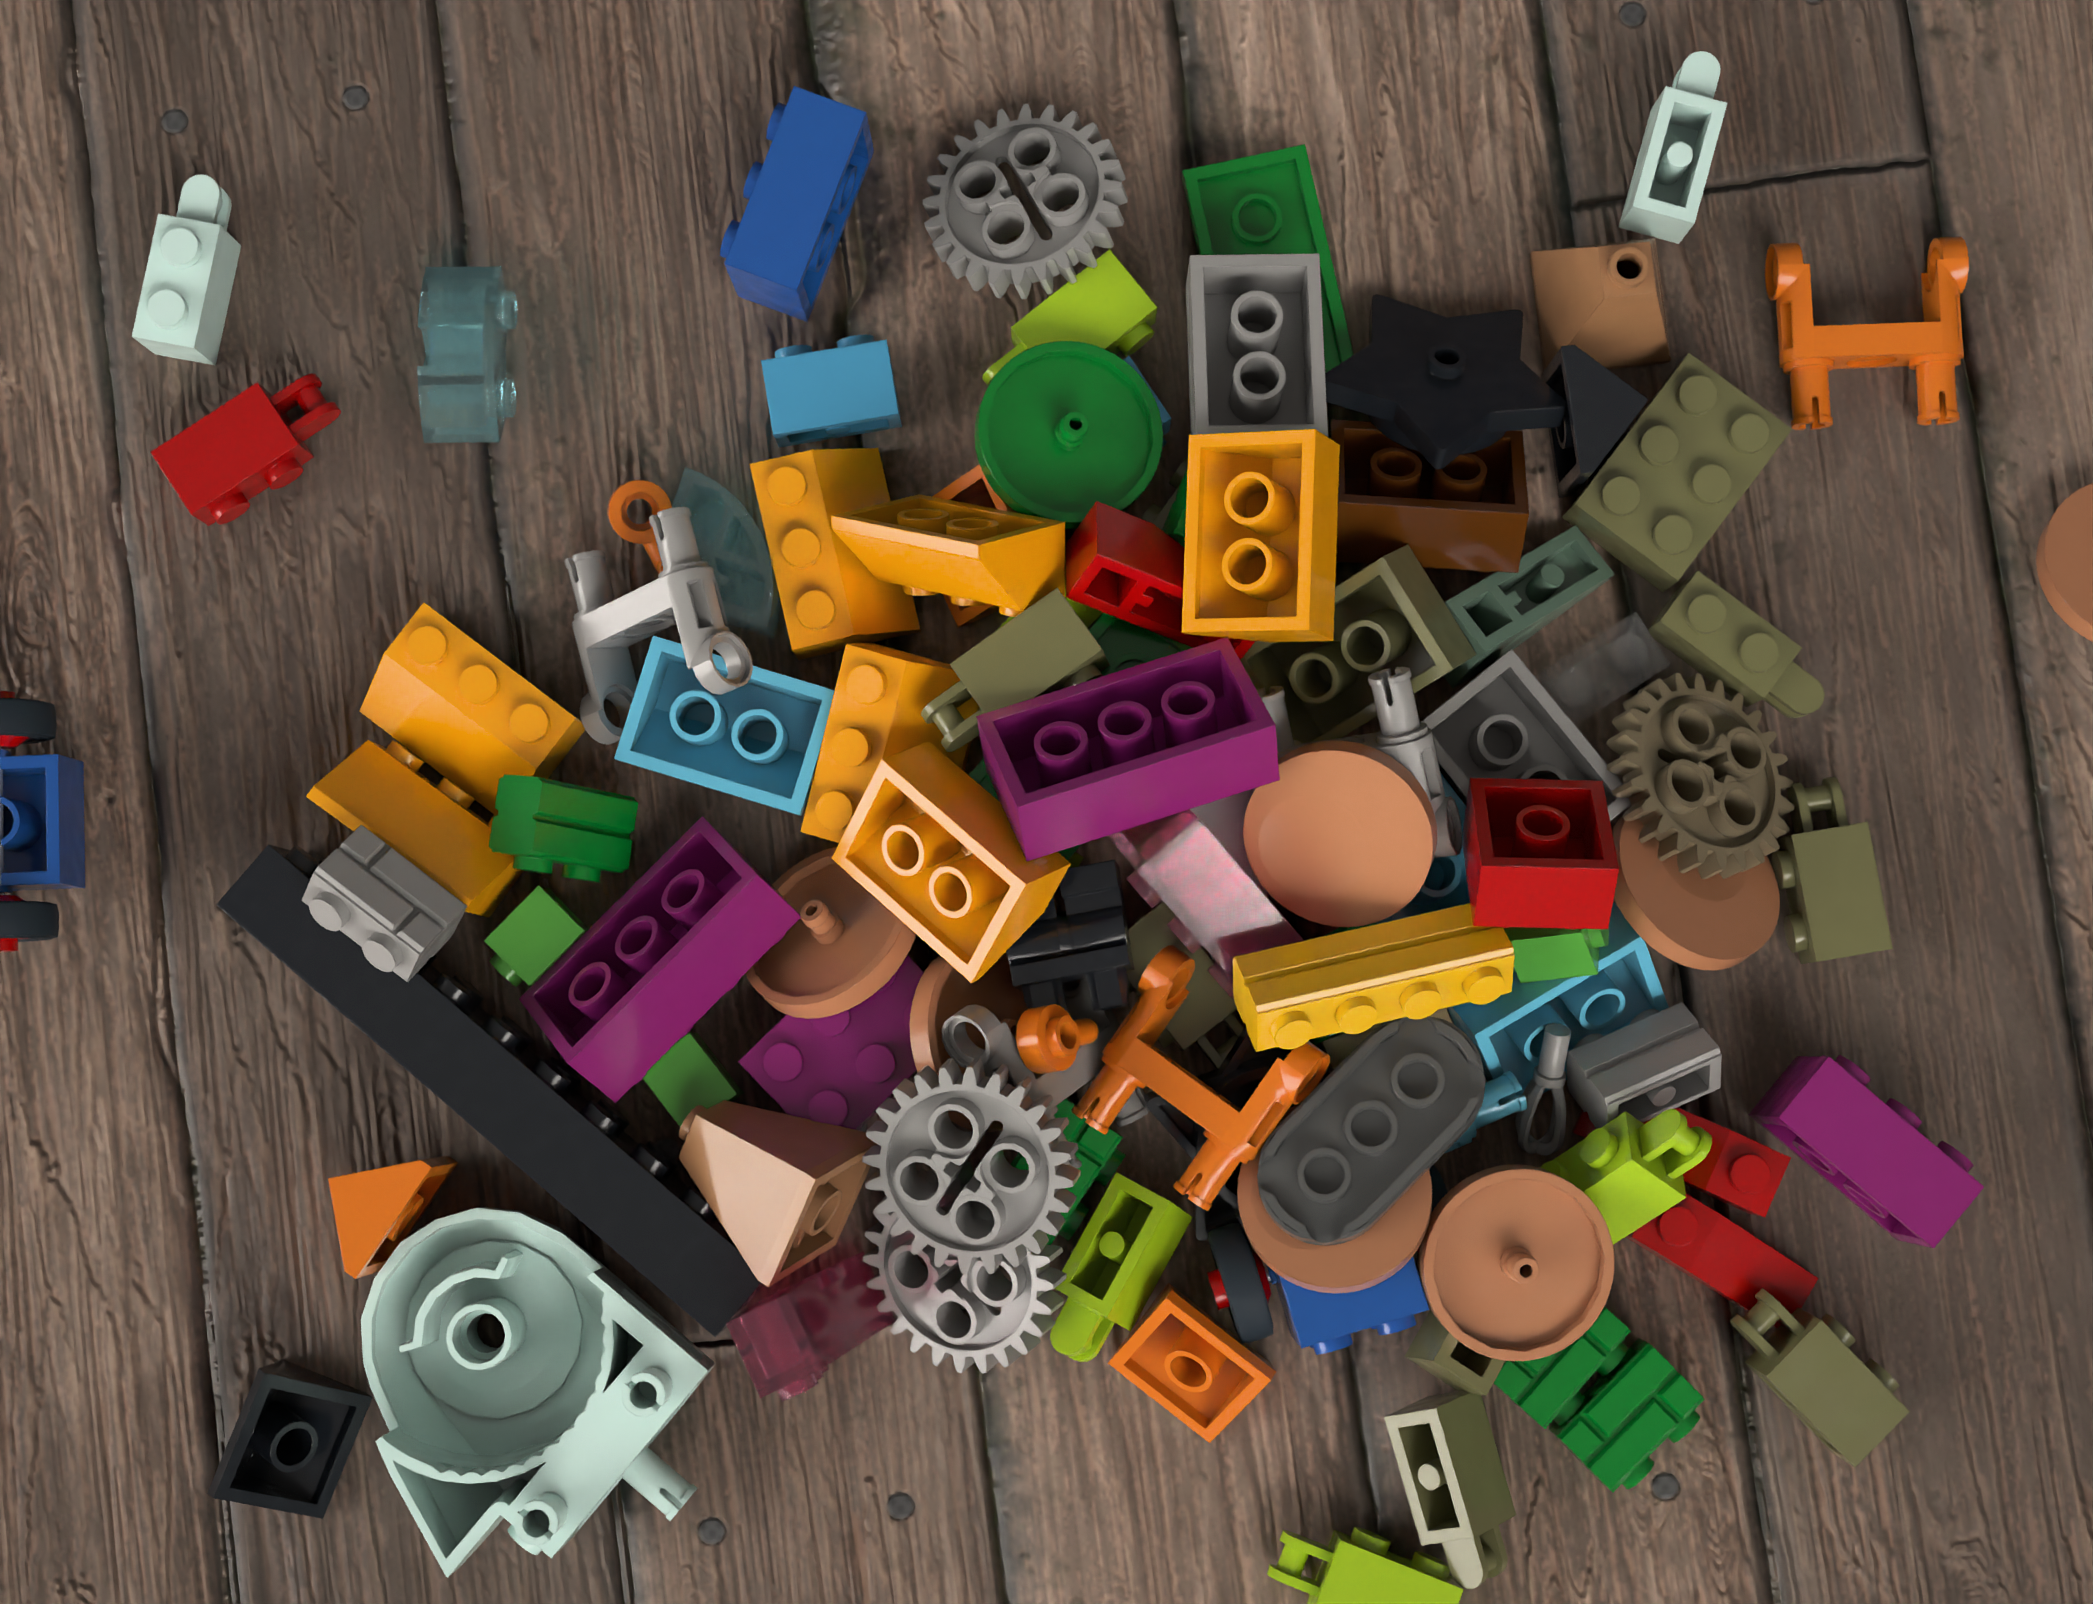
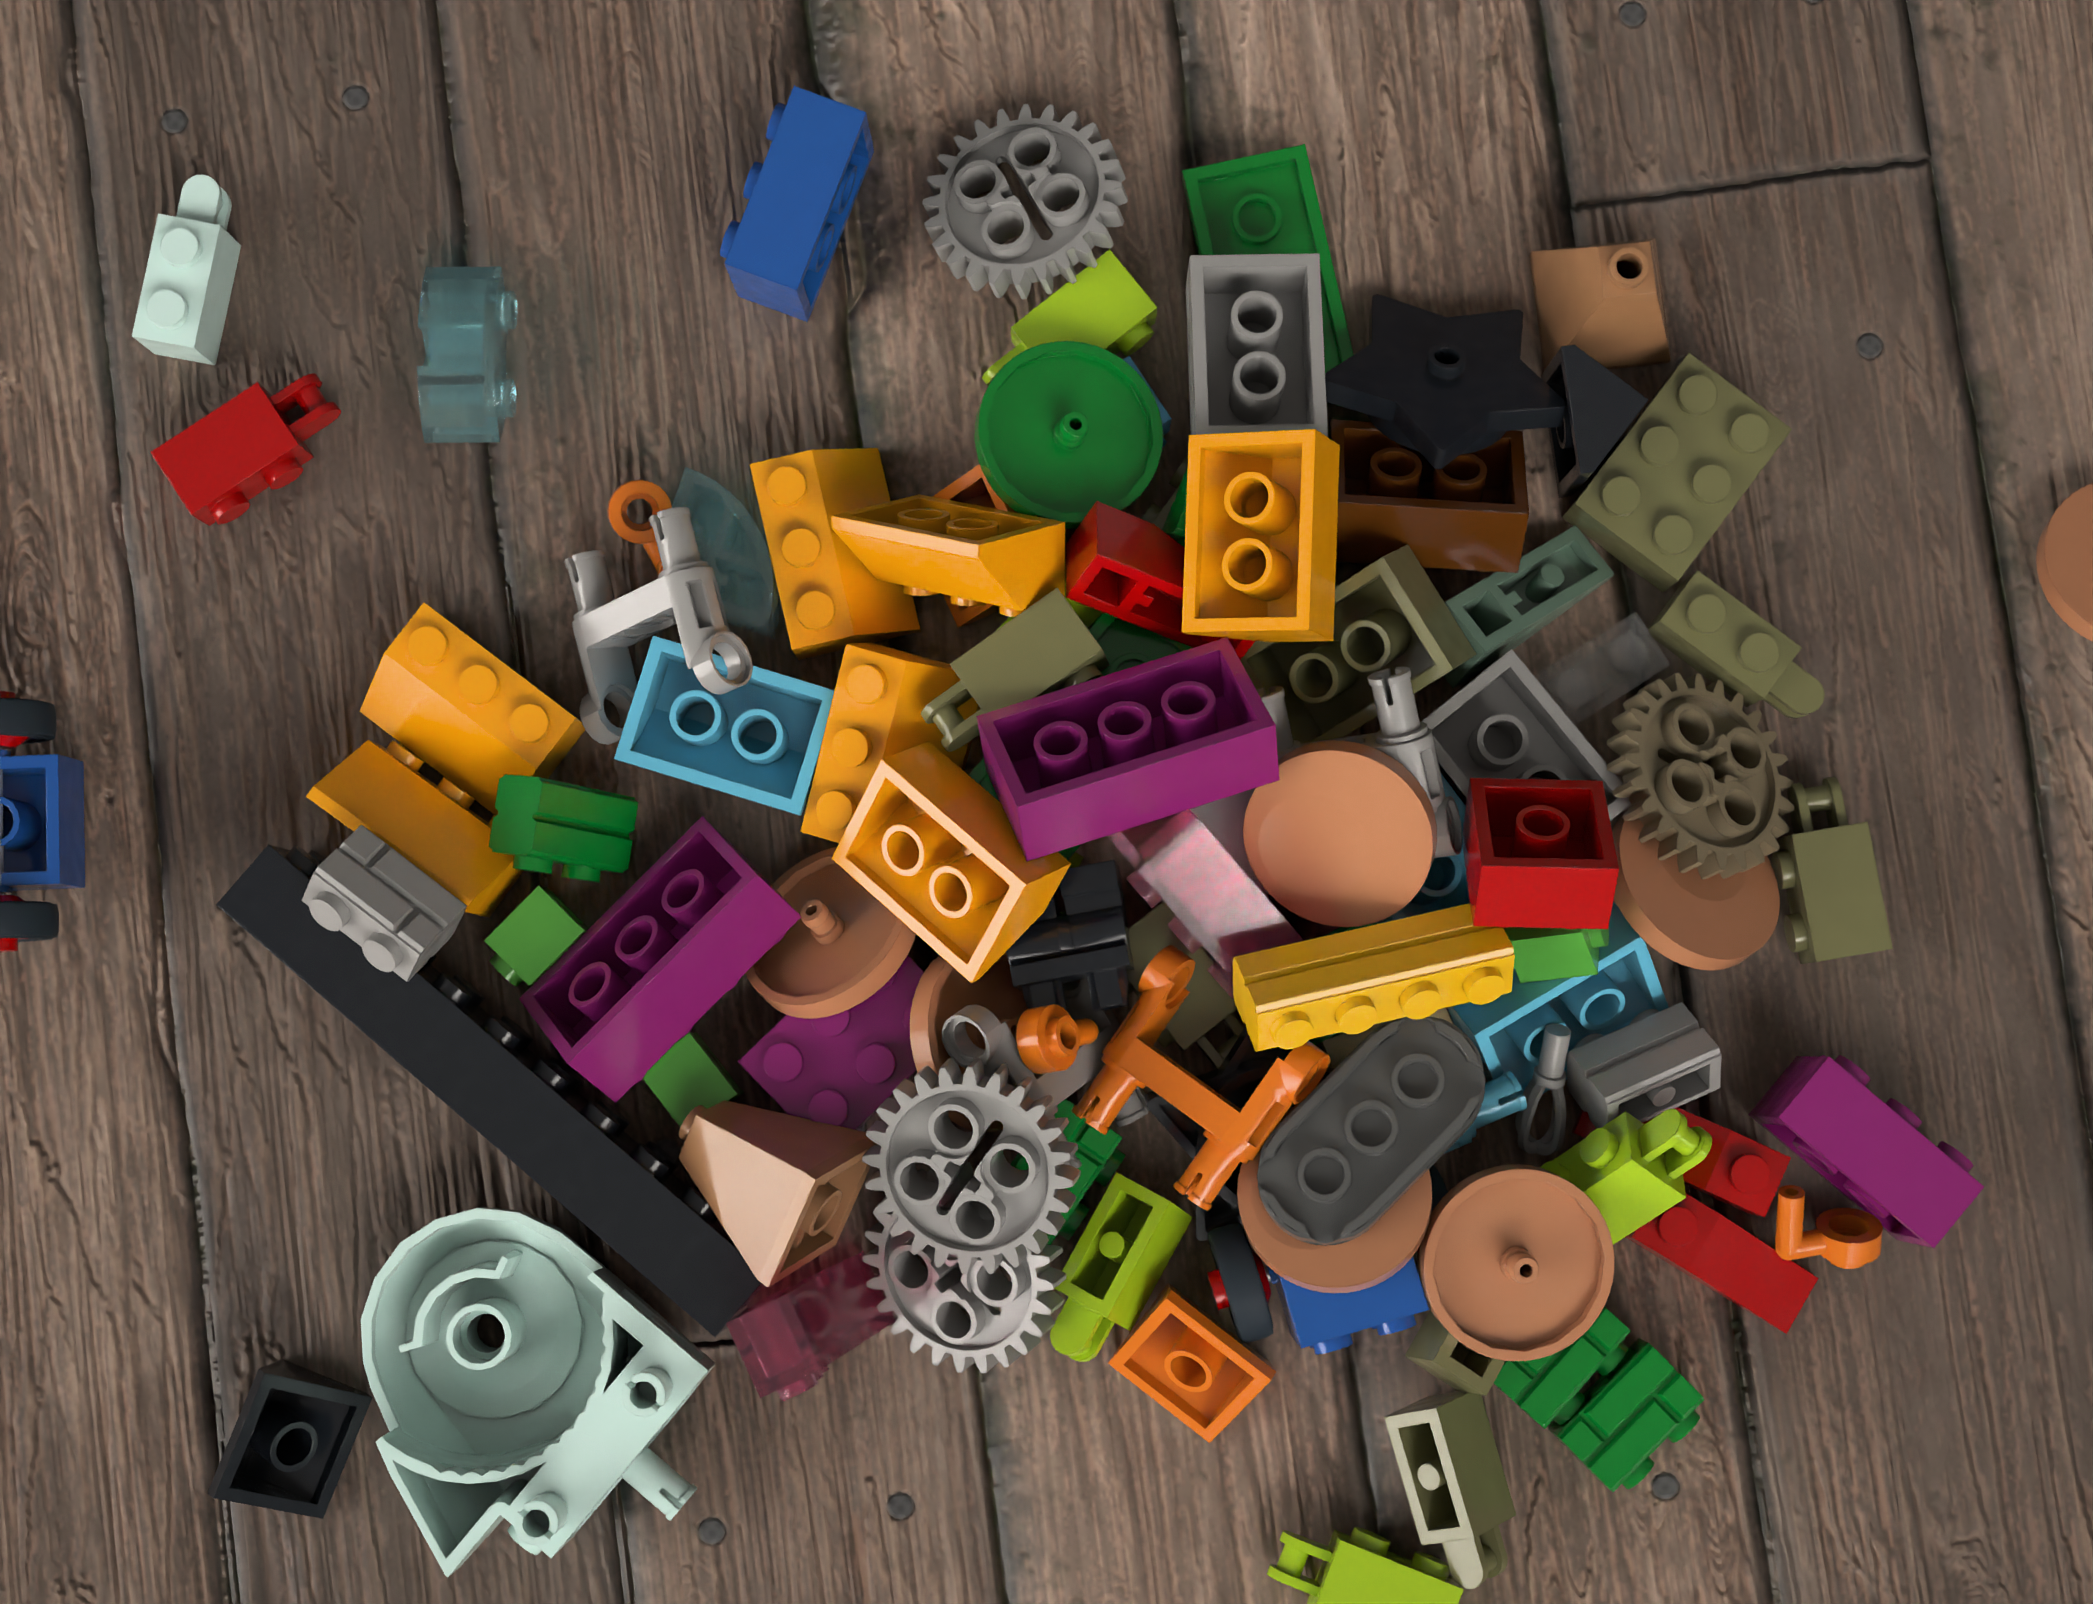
(381, 1209): orange slope -> none
(831, 391): dark azure brick -> none
(1676, 153): light aqua brick -> none
(1820, 1378): olive brick -> none
(1841, 1235): none -> orange plate
(1927, 347): orange connector -> none

